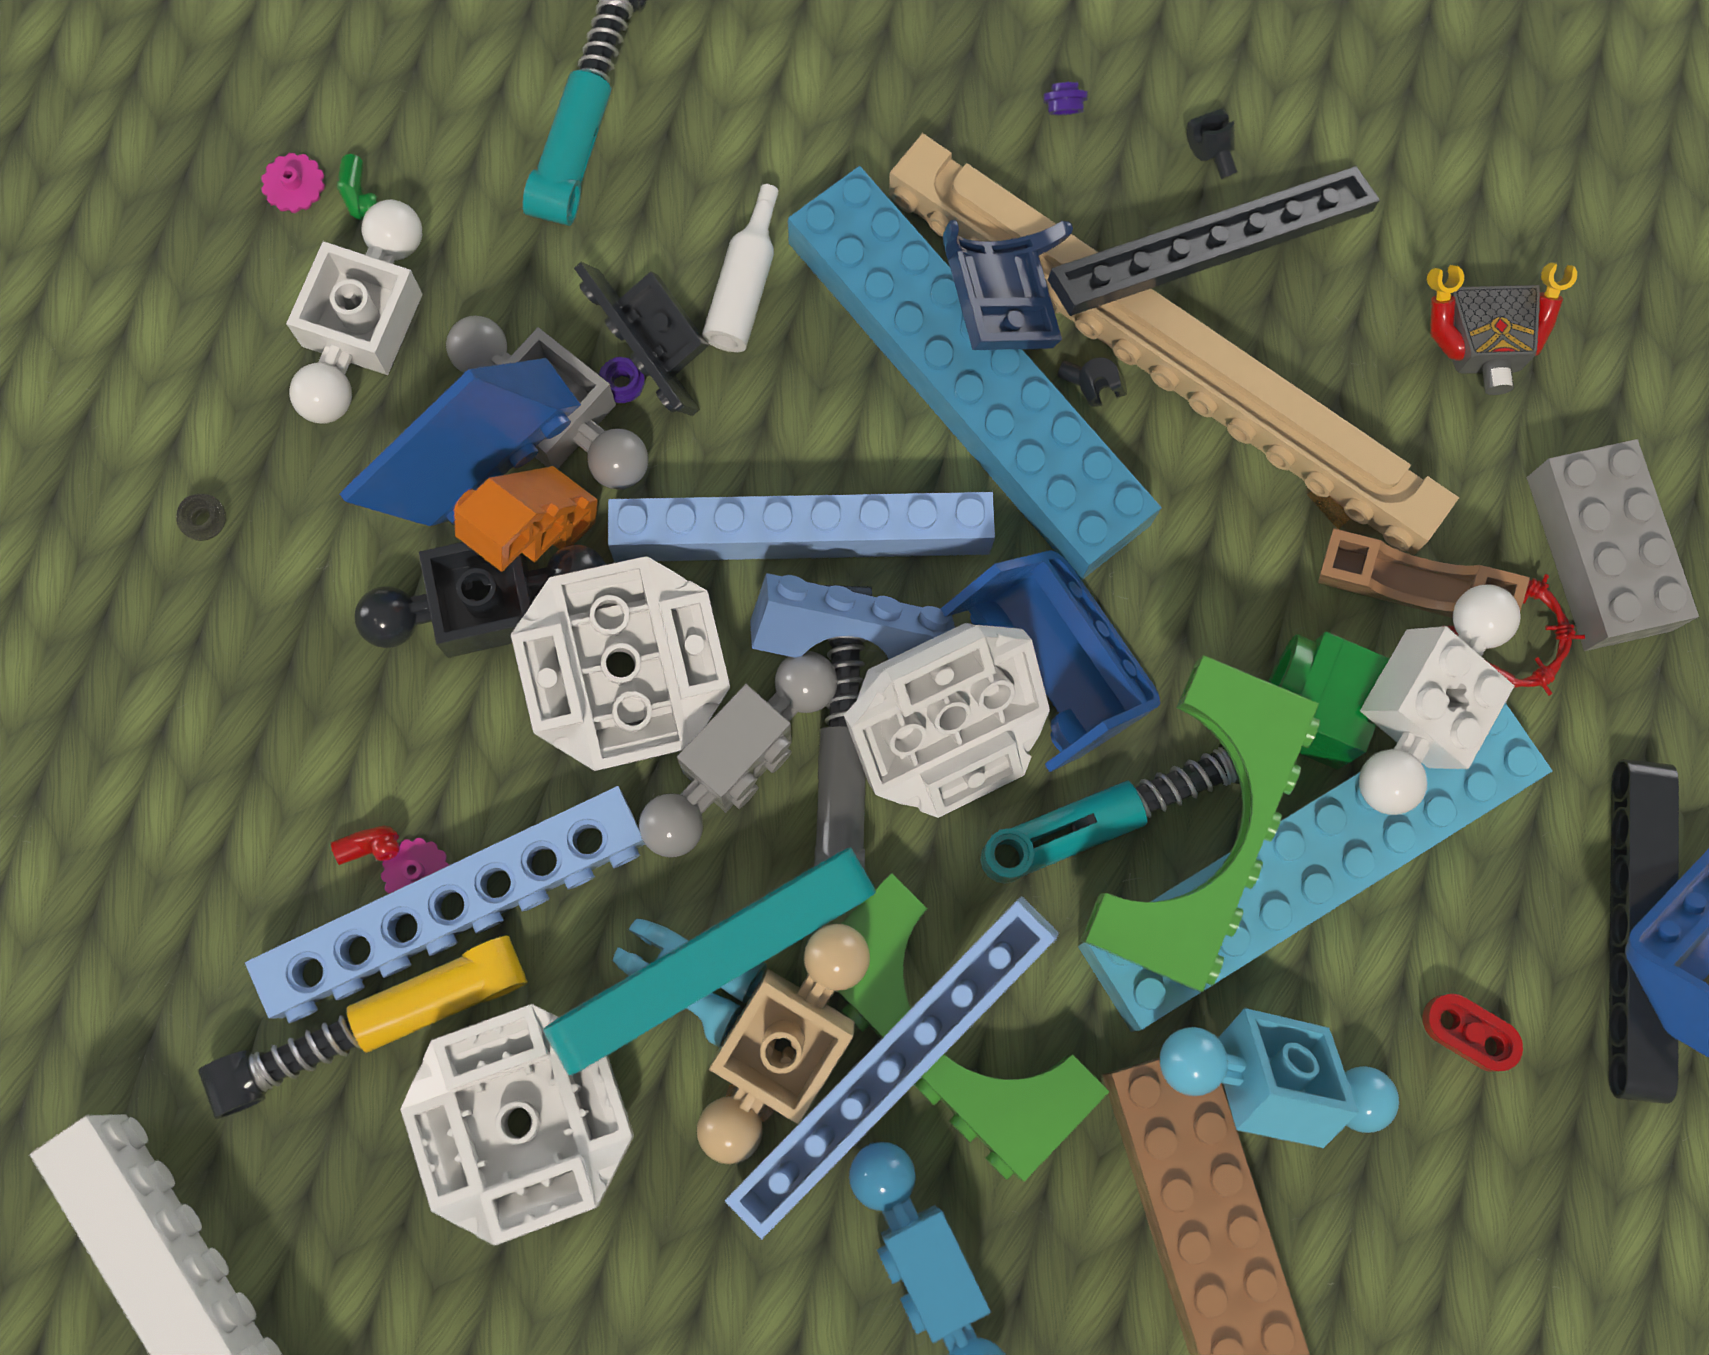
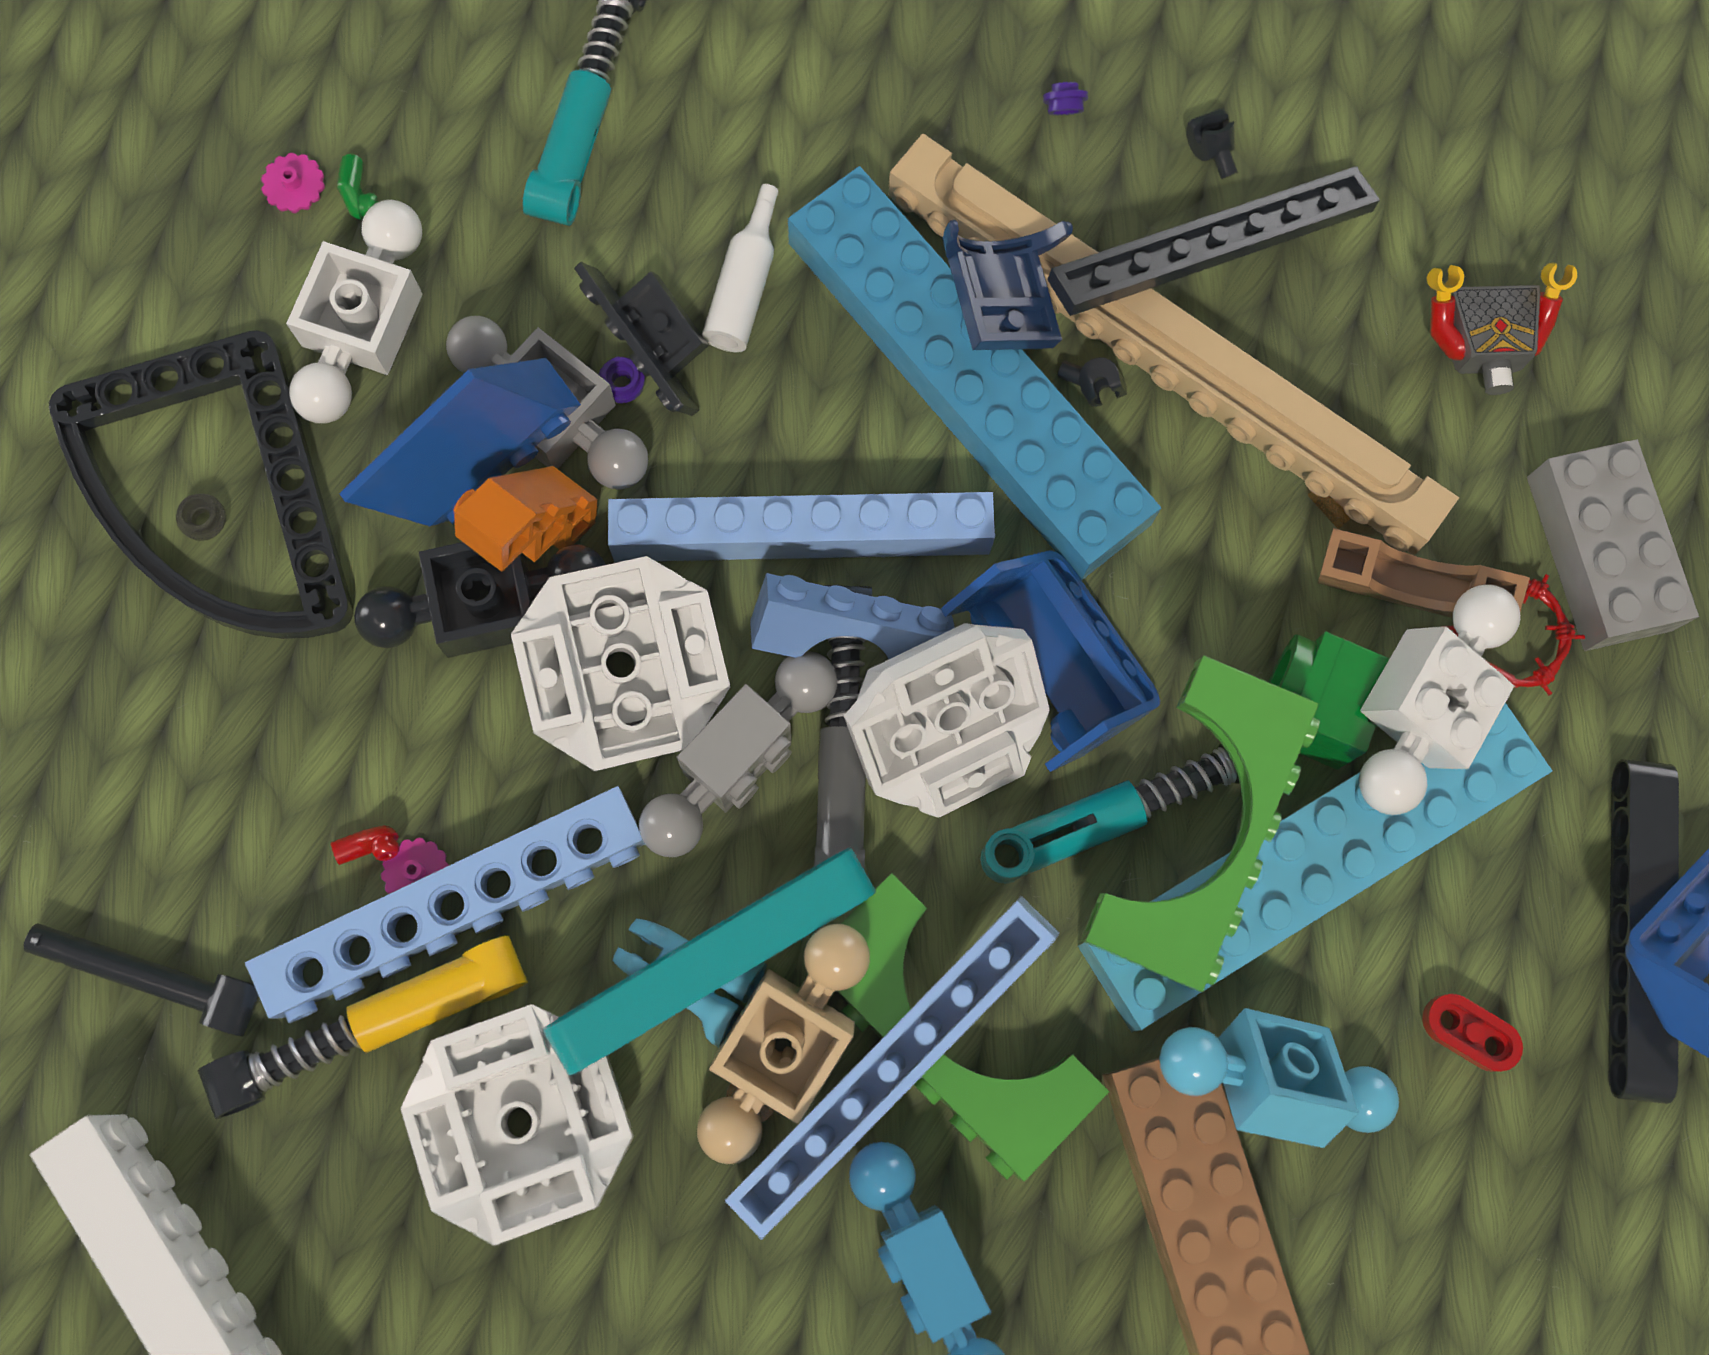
(224, 1004): none -> black piece
(237, 370): none -> black beam

